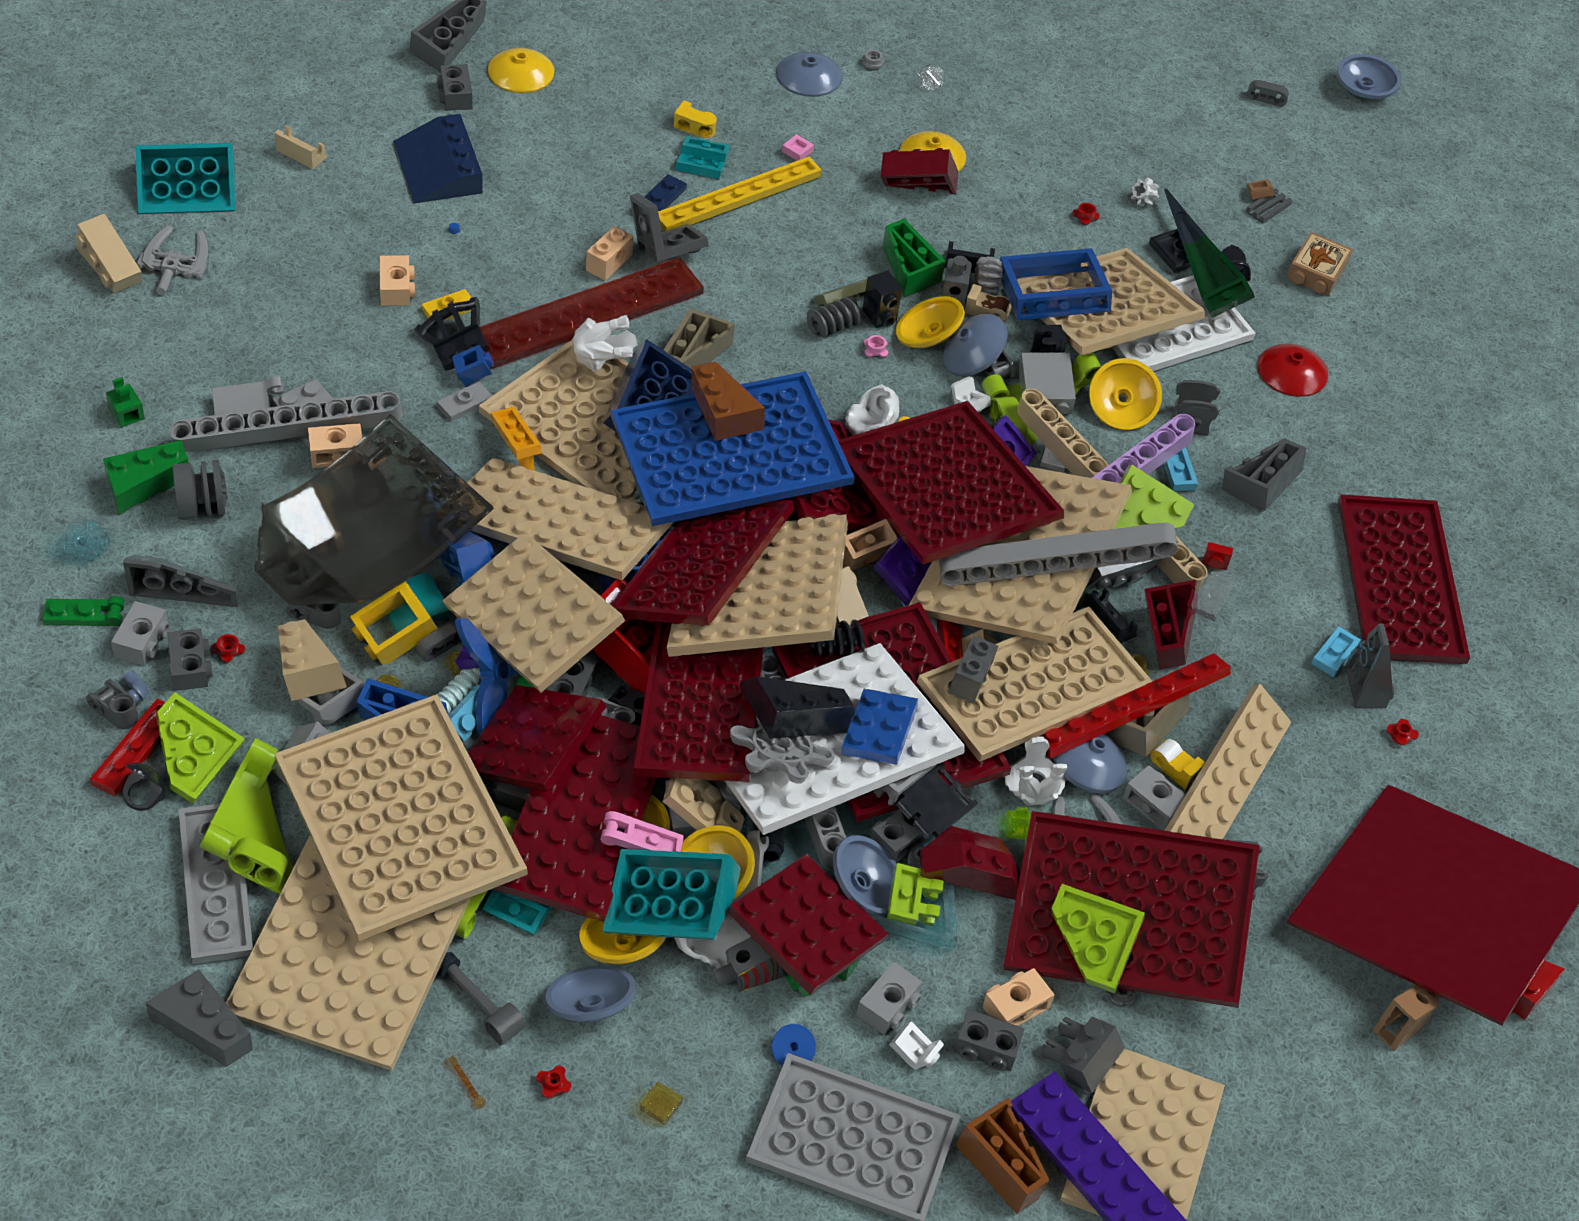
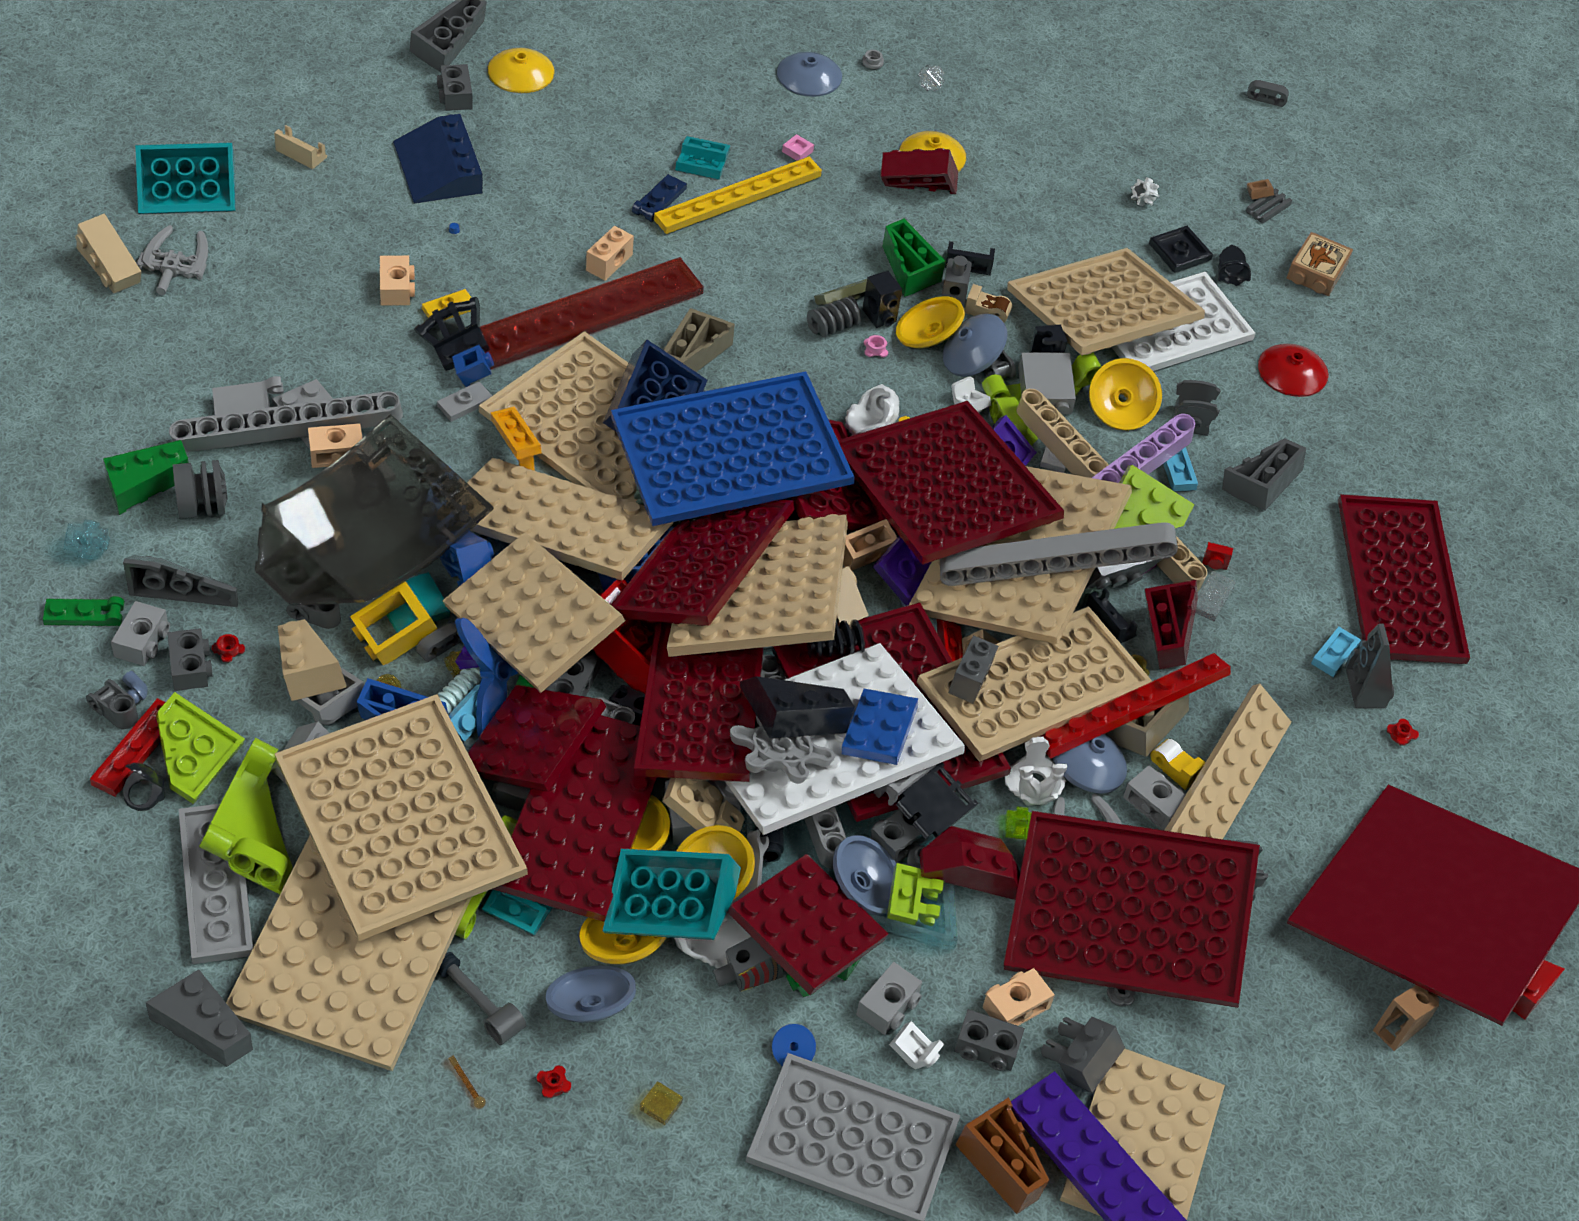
(124, 403): green brick -> none
(596, 345): white piece -> none
(638, 834): bright pink plate -> none
(664, 244): dark grey bracket -> none
(695, 121): yellow leg -> none
(725, 403): dark orange wedge -> none
(988, 275): light grey gear -> none
(1055, 302): blue window -> none
(1086, 213): red plate -> none
(1097, 934): lime plate -> none
(1216, 277): dark green plate -> none
(1368, 76): sand blue dish -> none

